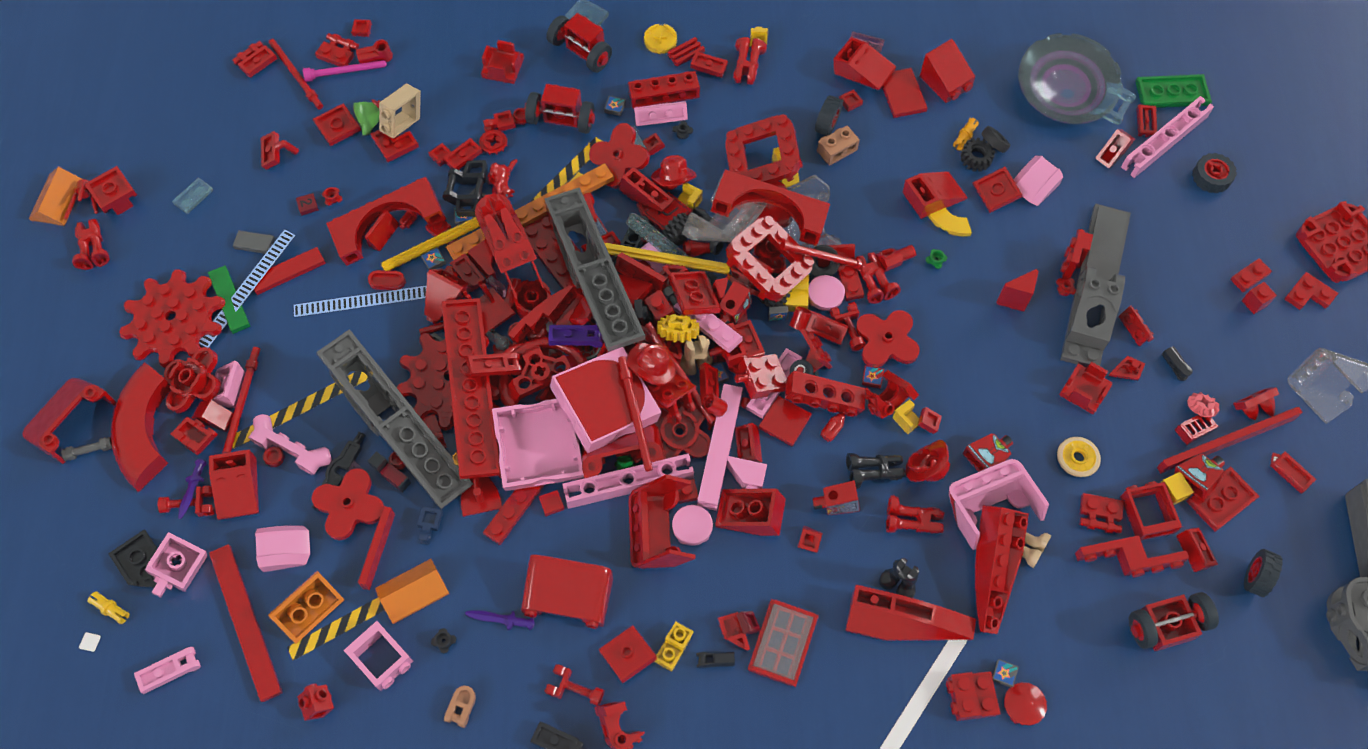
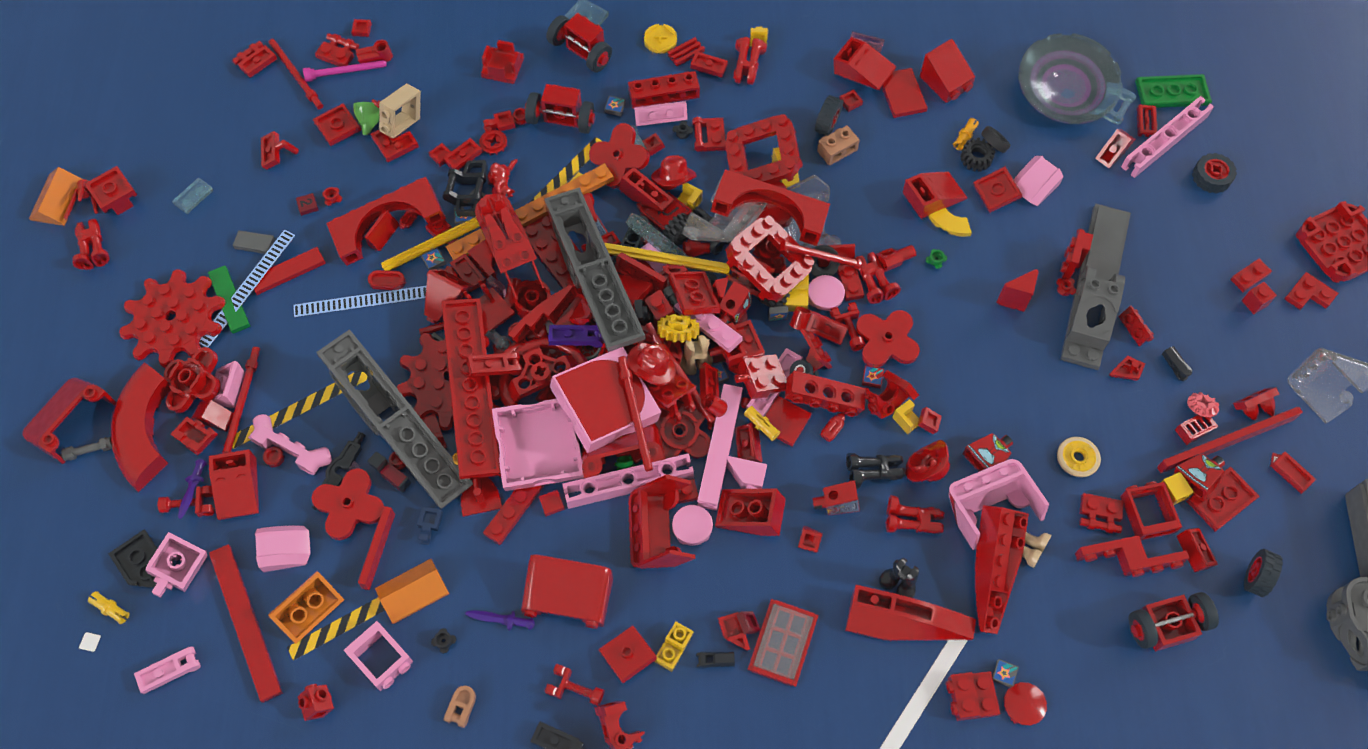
(715, 134): none -> red plate
(762, 423): none -> yellow pin
(1087, 387): red panel -> none

